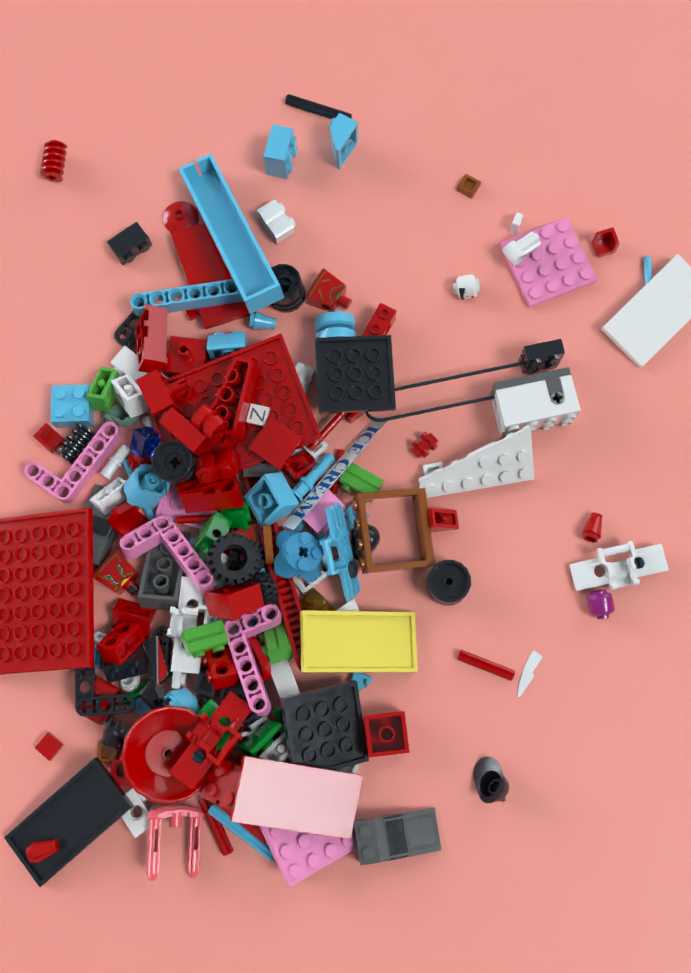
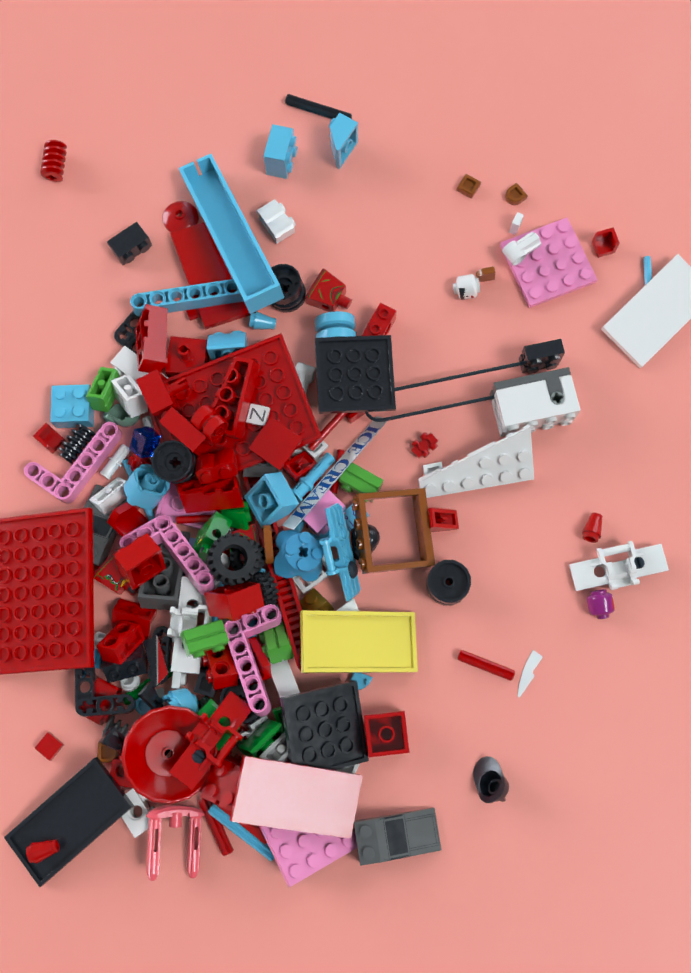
(139, 561): none -> red brick
(486, 274): none -> dark orange tile
(515, 195): none -> dark orange tile

